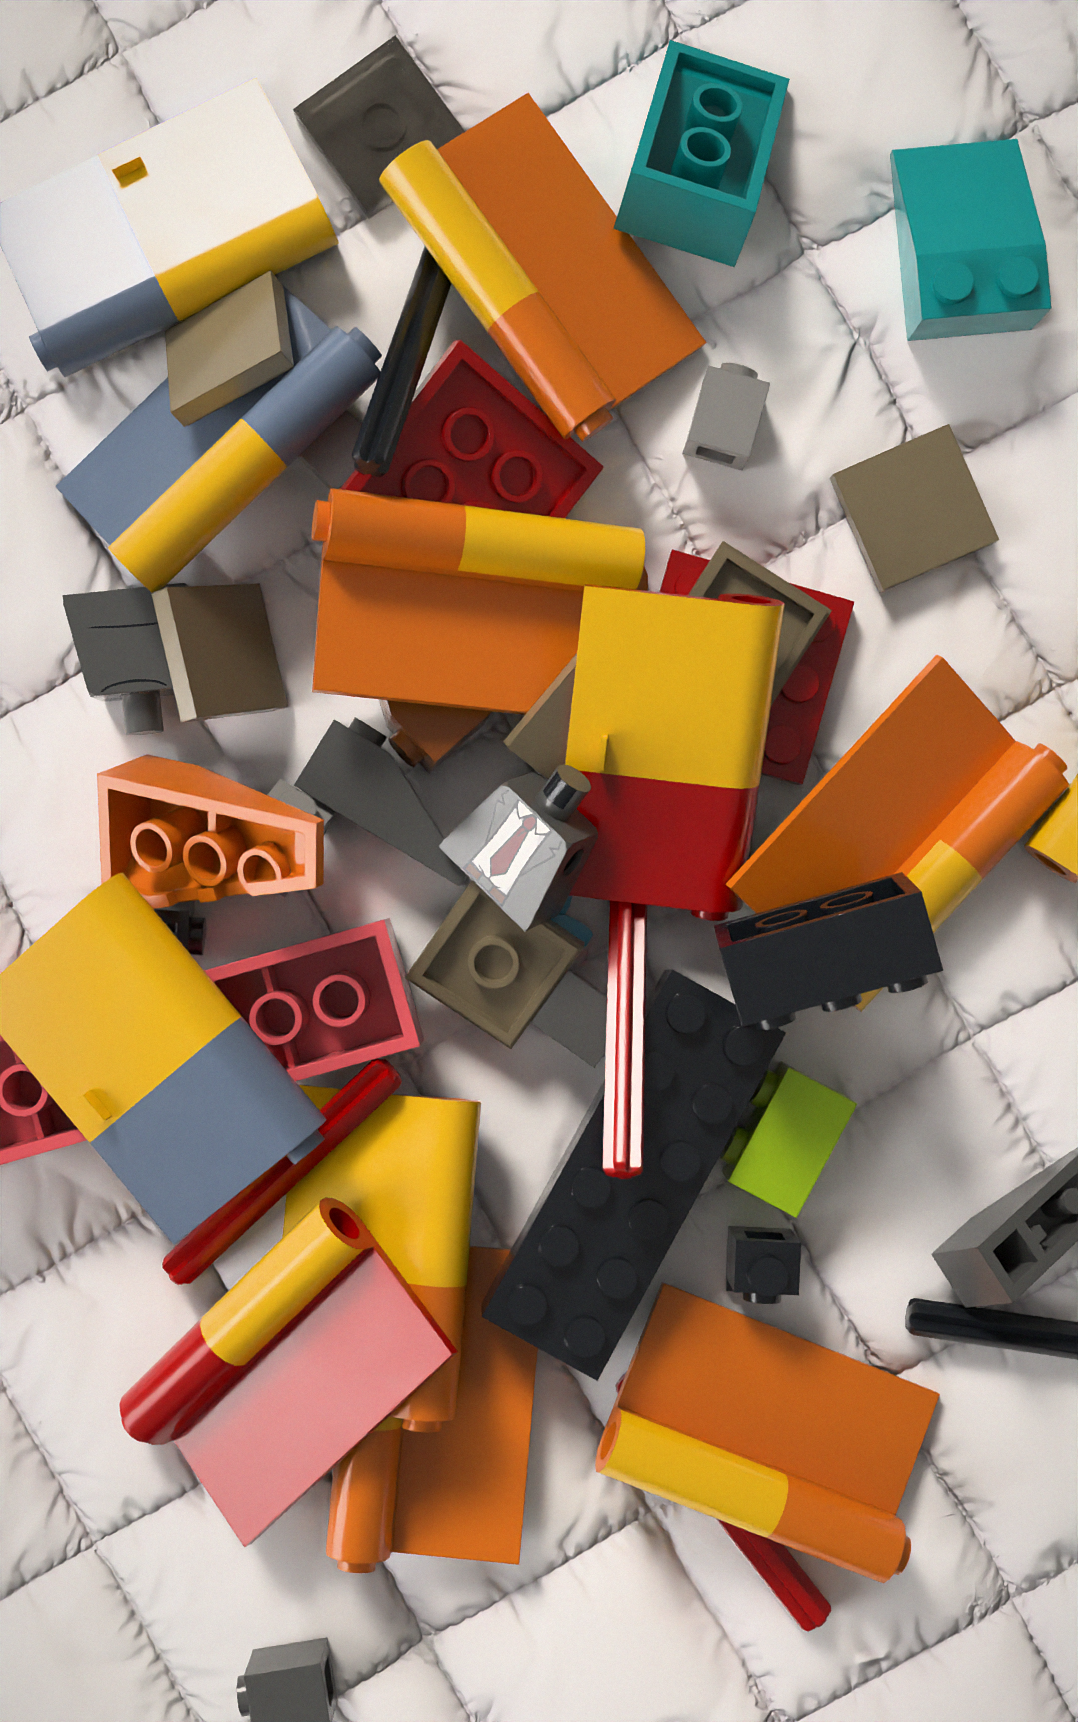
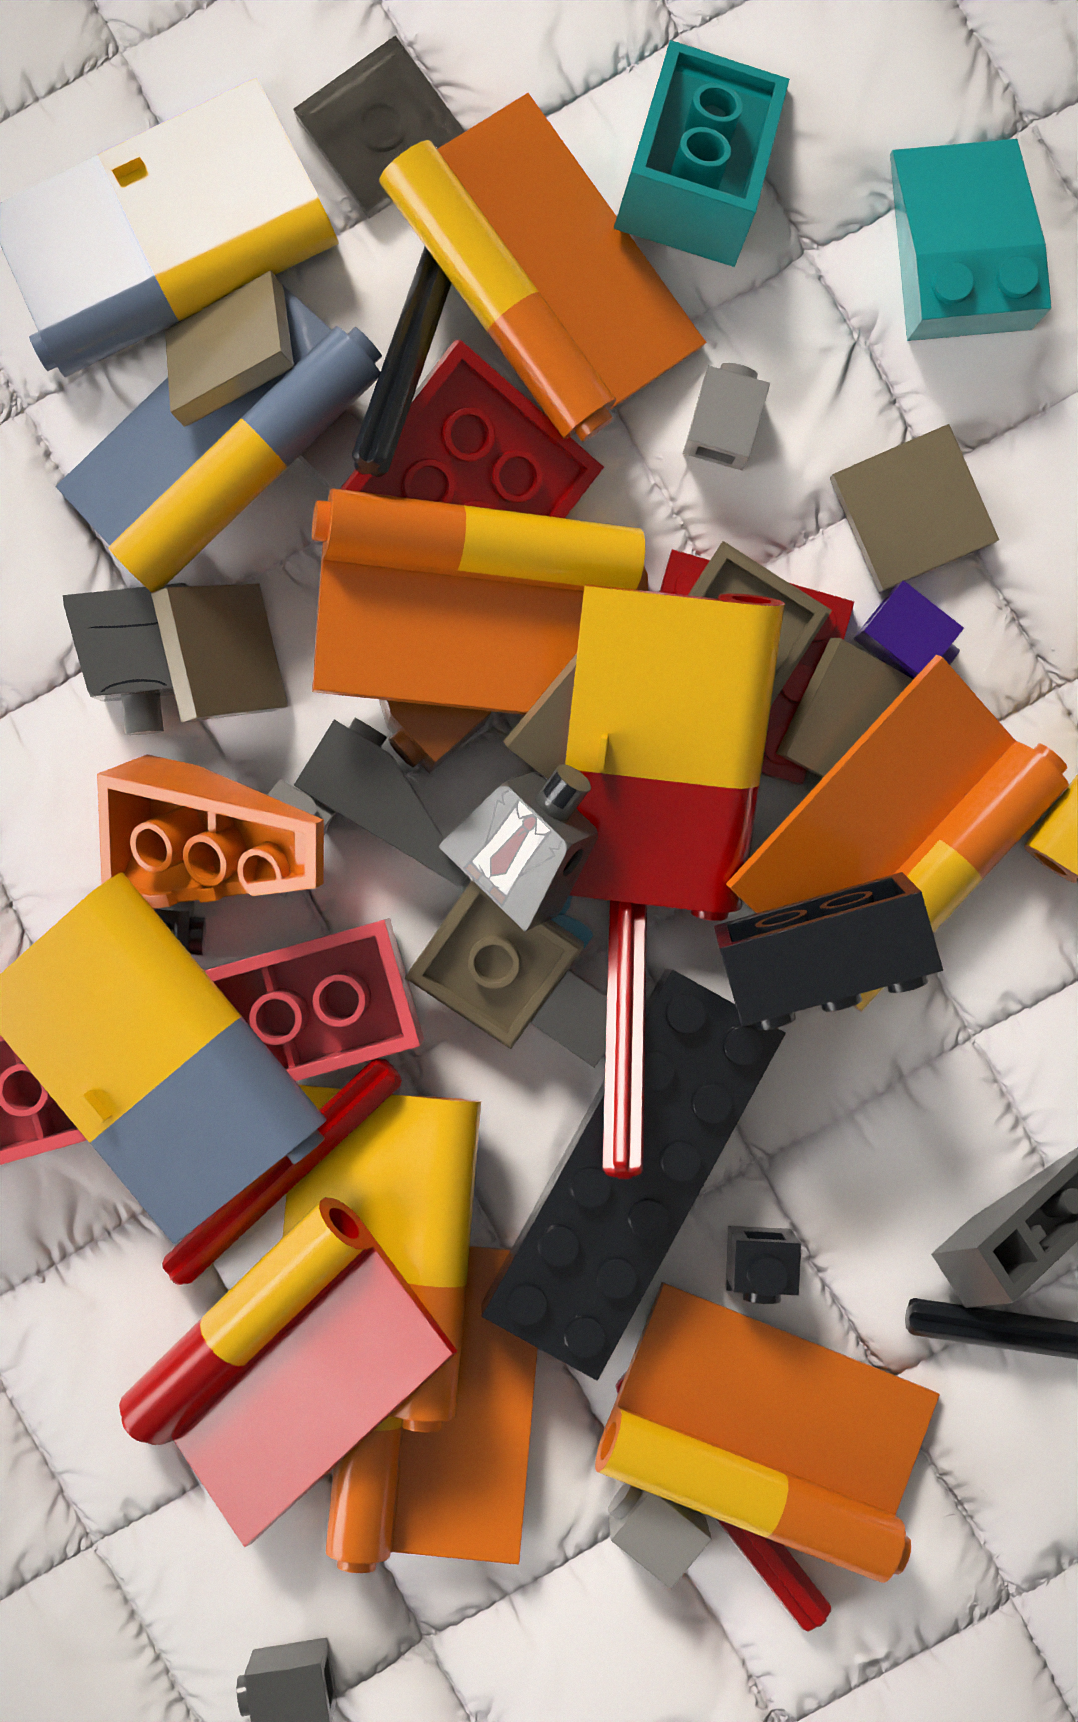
(657, 1532): none -> light grey brick
(786, 1138): lime brick -> none
(839, 706): none -> dark tan tile
(909, 631): none -> dark purple brick

